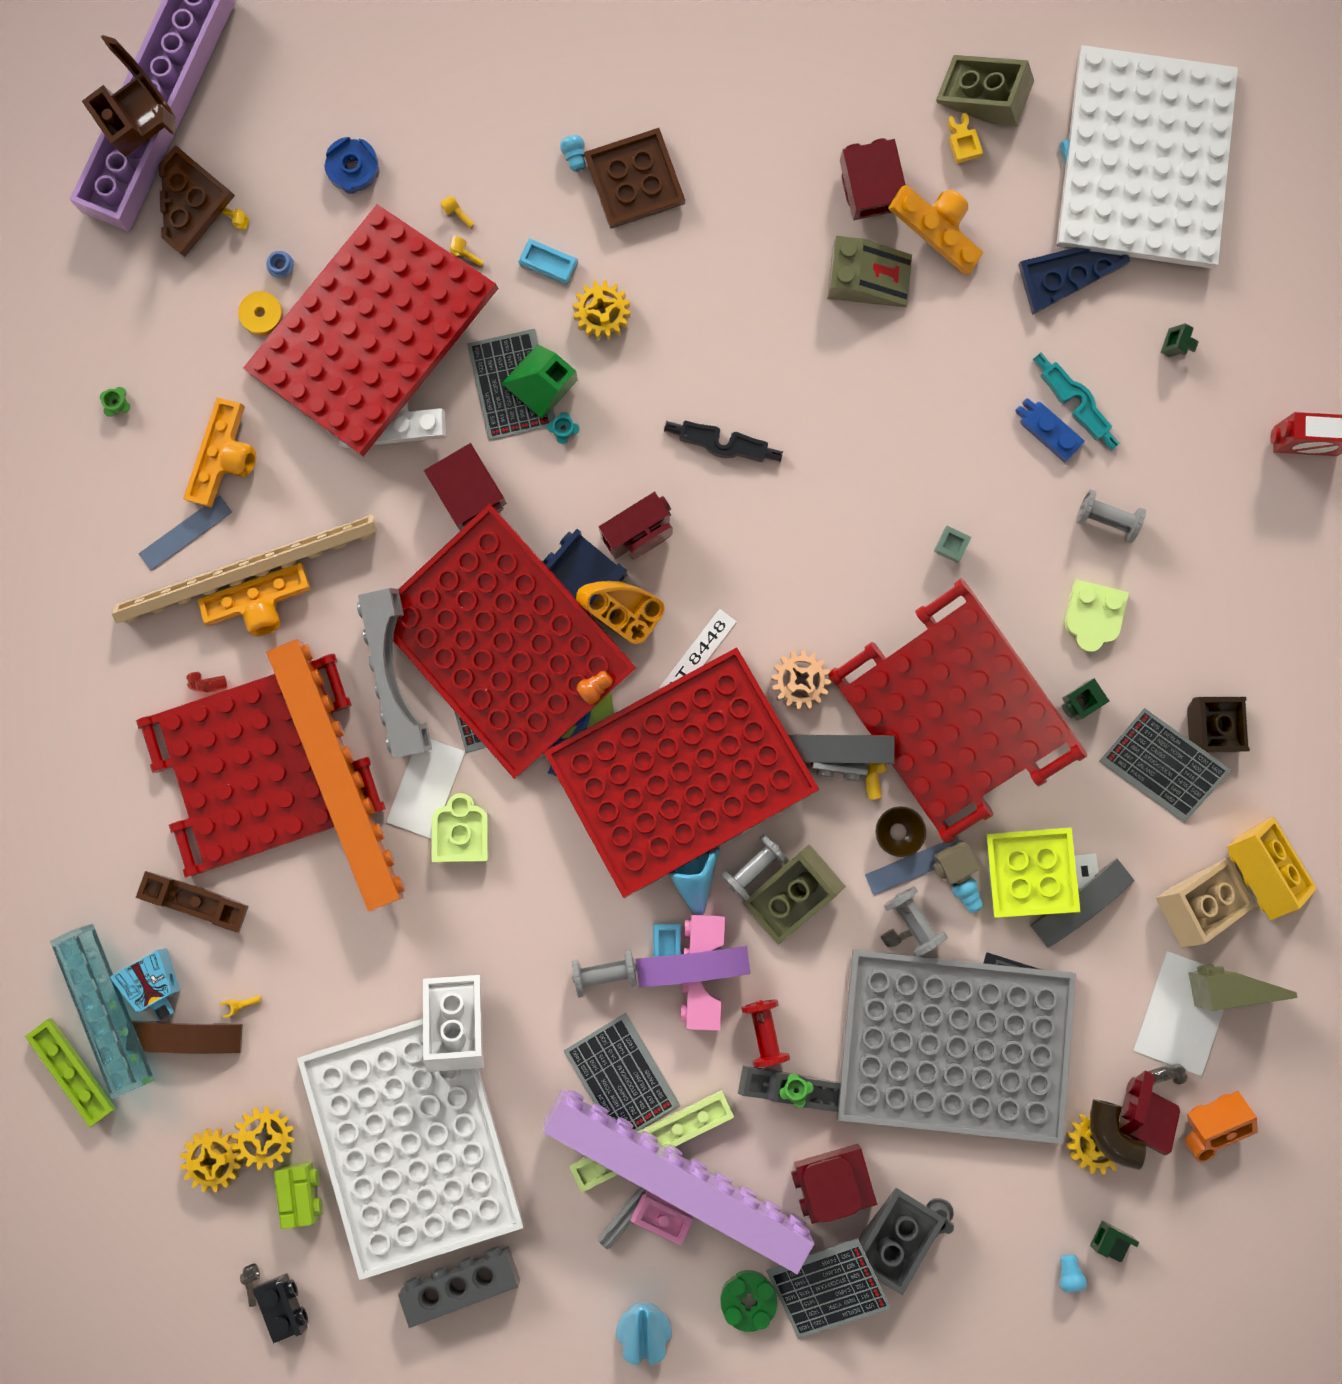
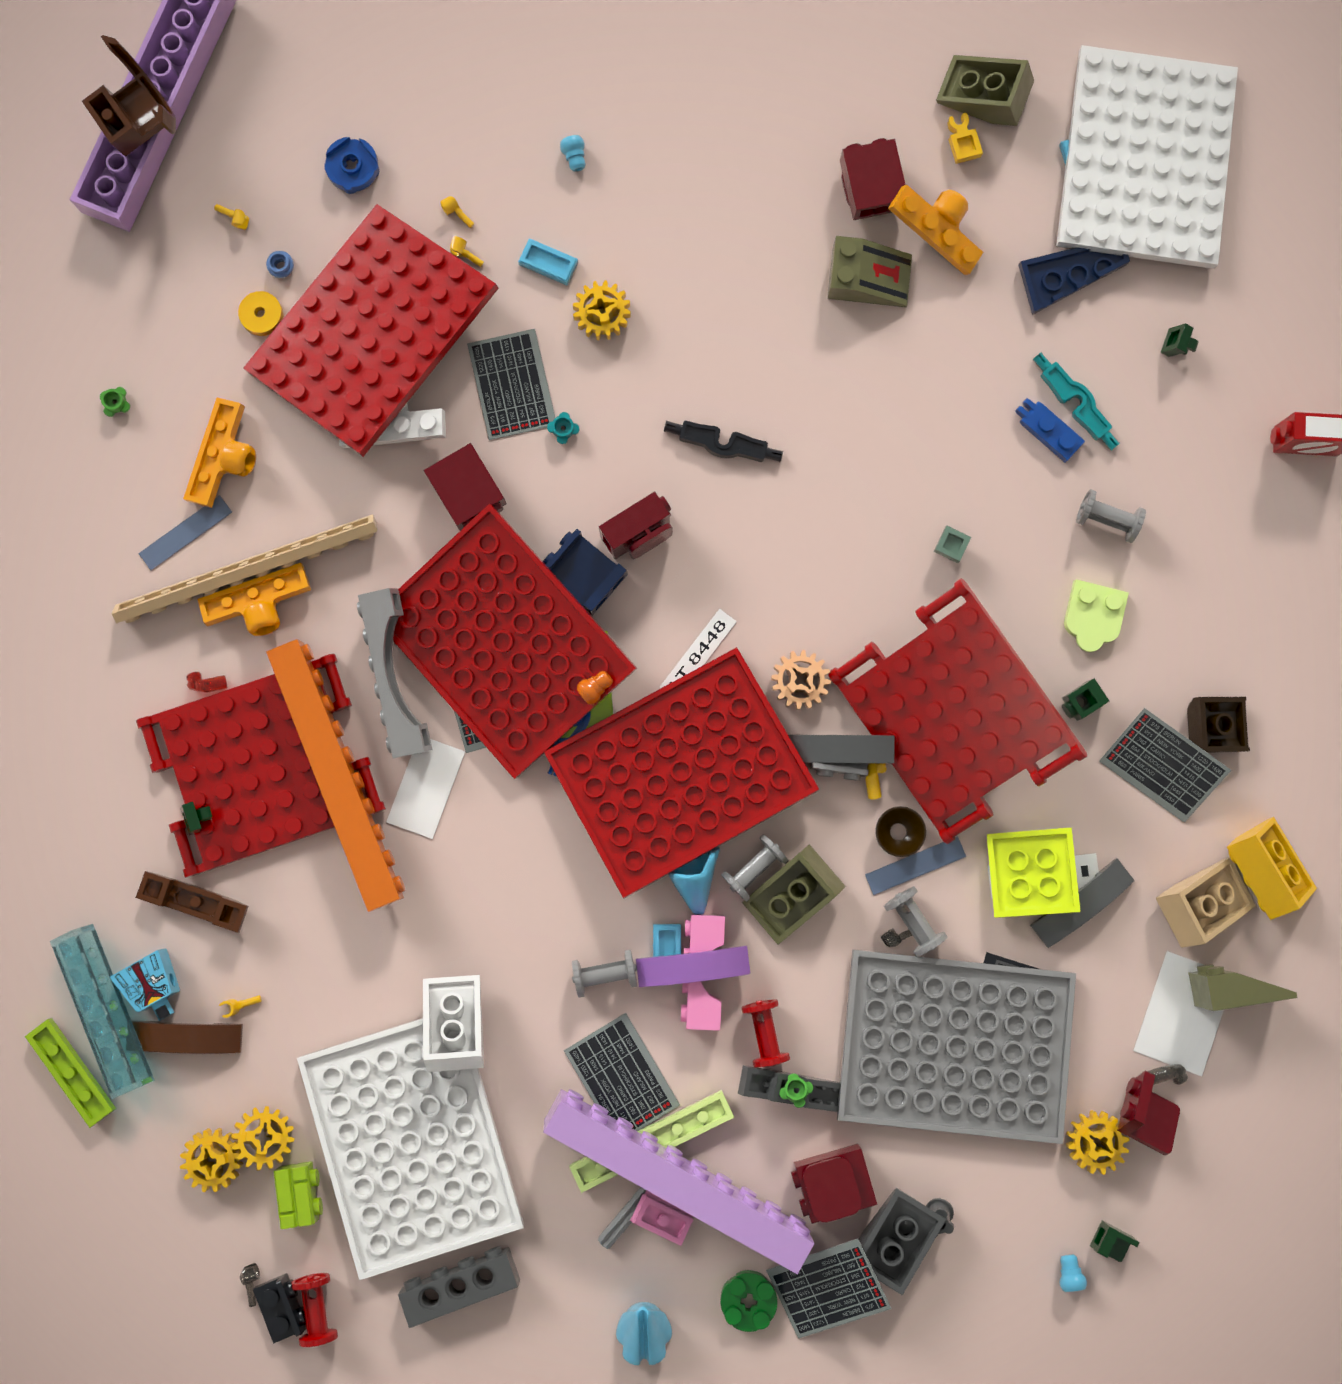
(188, 200): reddish brown plate -> none
(193, 817): none -> dark green tile
(314, 1310): none -> red hose
(460, 832): yellowish green plate -> none
(541, 380): green slope -> none
(629, 605): light orange beam -> none
(634, 178): reddish brown plate -> none
(955, 863): dark tan brick -> none
(968, 895): medium azure piece -> none
(1109, 1138): dark brown cylinder -> none
(1219, 1125): orange hinge -> none

